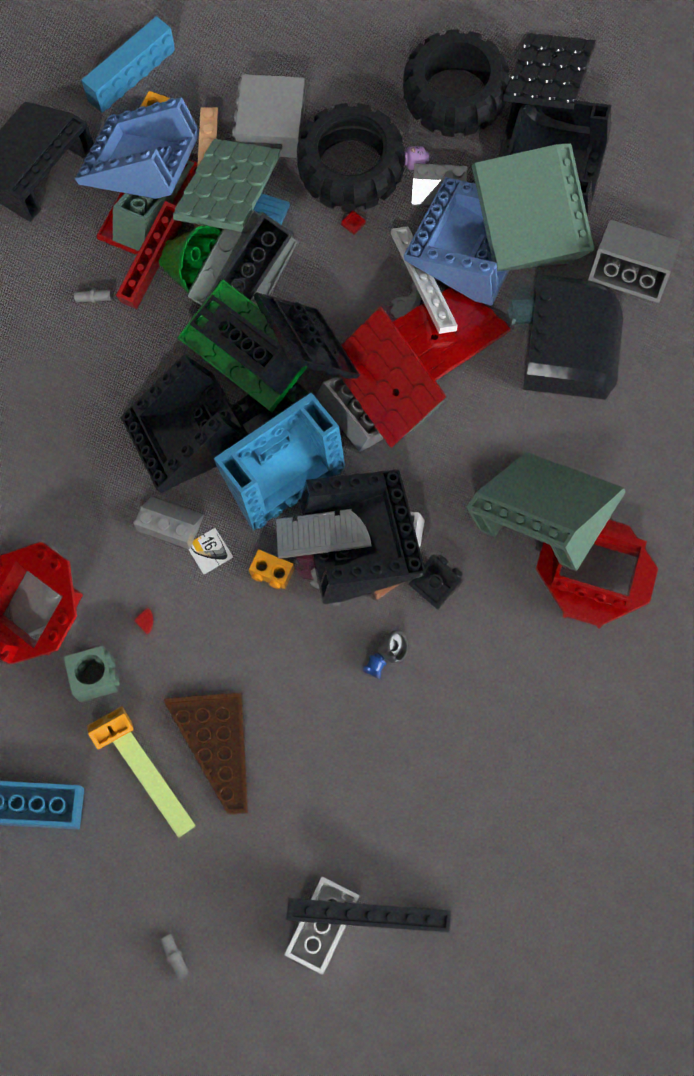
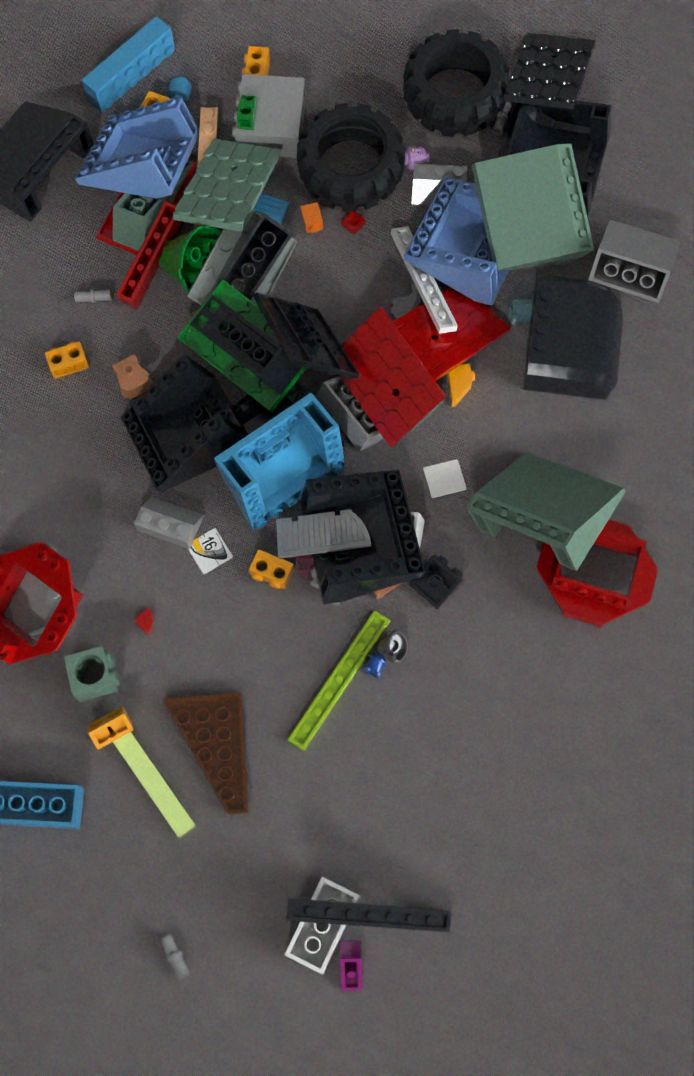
(67, 364): none -> light orange brick
(131, 377): none -> nougat piece
(179, 88): none -> dark azure head
(246, 112): none -> green leg
(256, 61): none -> light orange brick
(311, 217): none -> orange brick
(338, 681): none -> lime tile
(351, 965): none -> magenta slope
(444, 478): none -> white sticker
(460, 382): none -> light orange slope
(501, 120): none -> light grey pin

